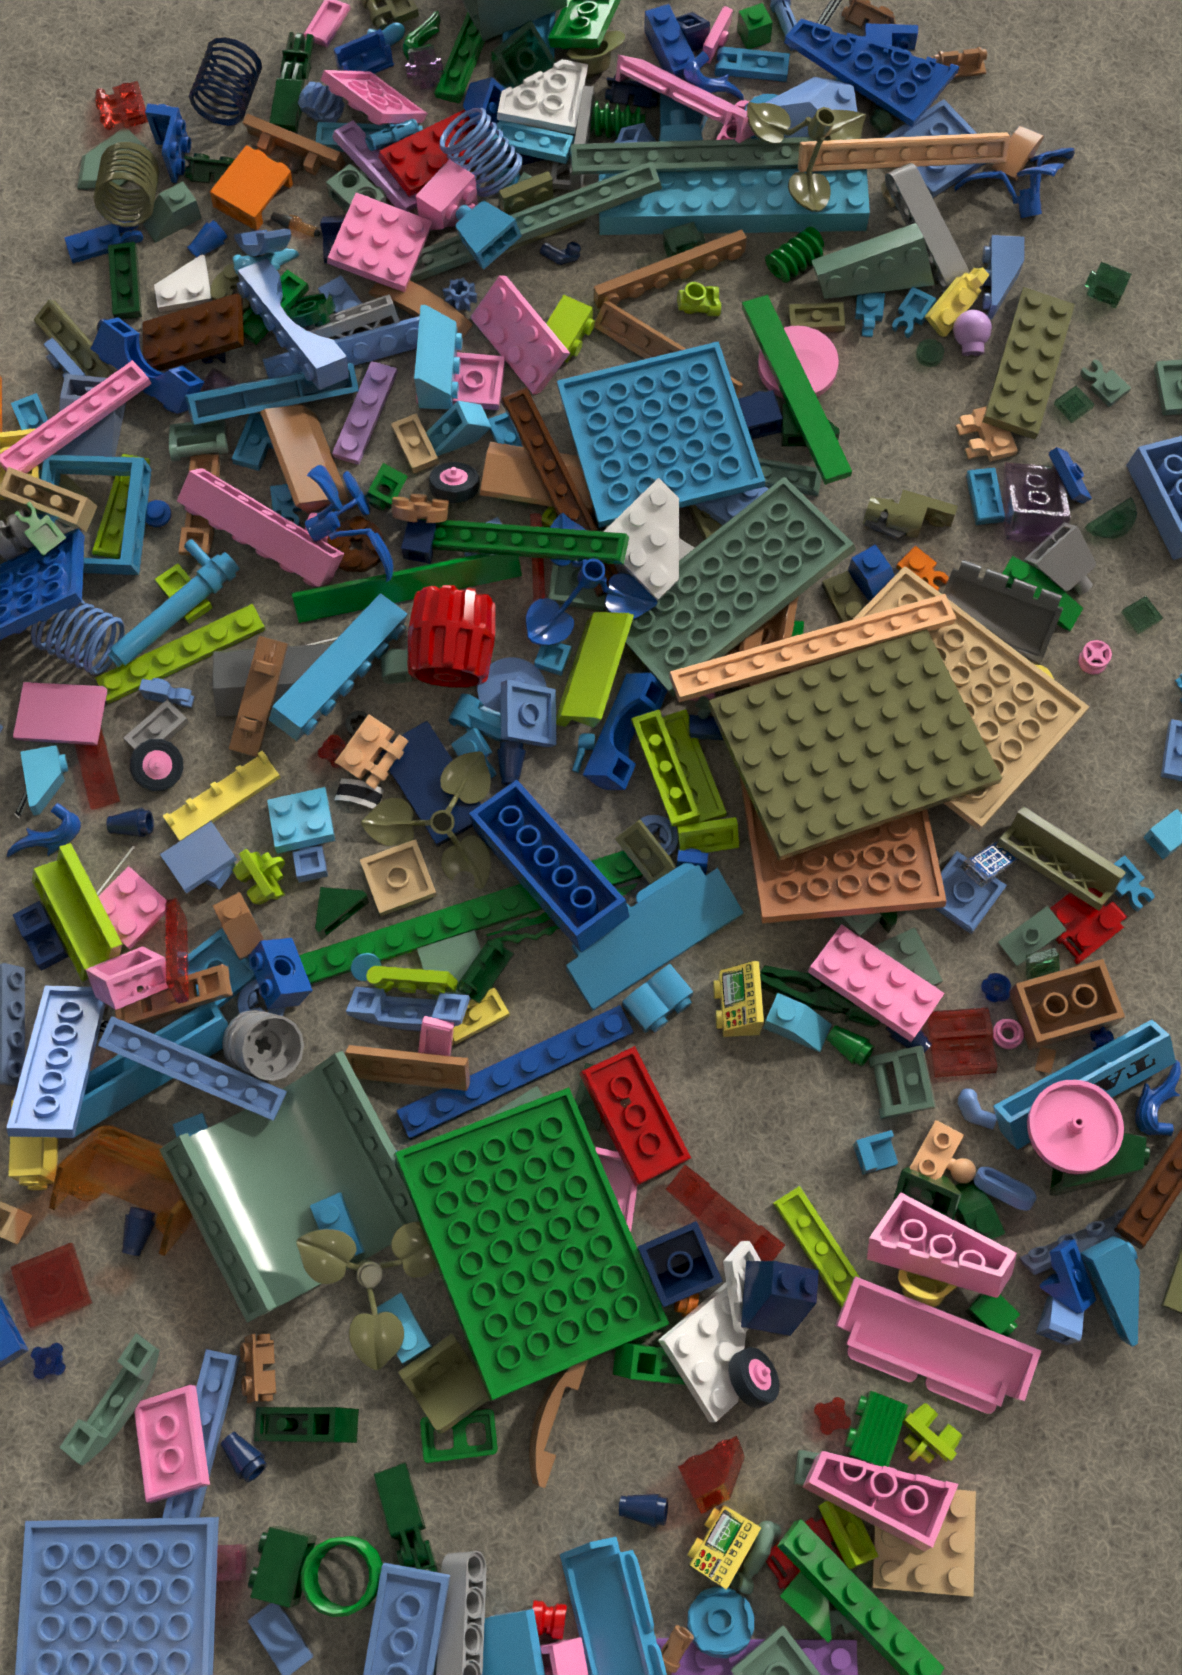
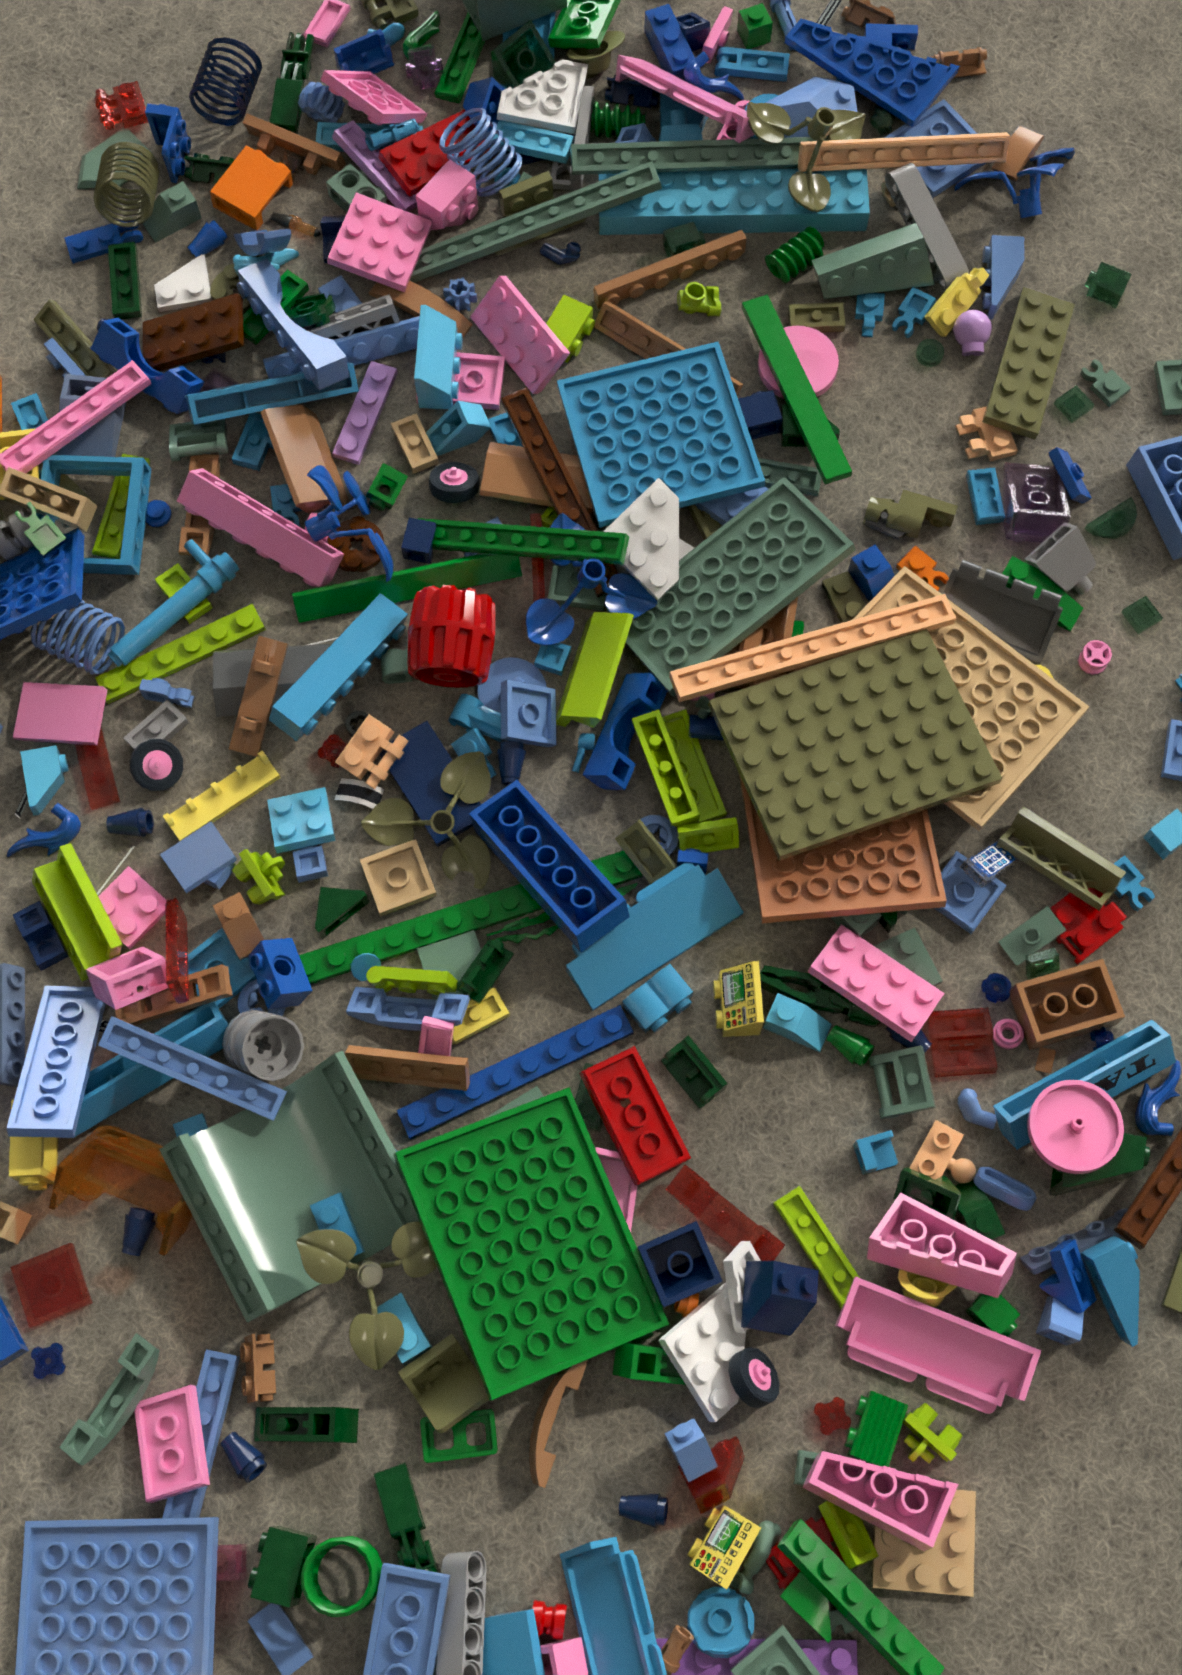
(420, 508): medium nougat plate -> none
(486, 231): dark azure torso -> none
(690, 1449): none -> medium blue slope
(694, 1072): none -> dark green hinge

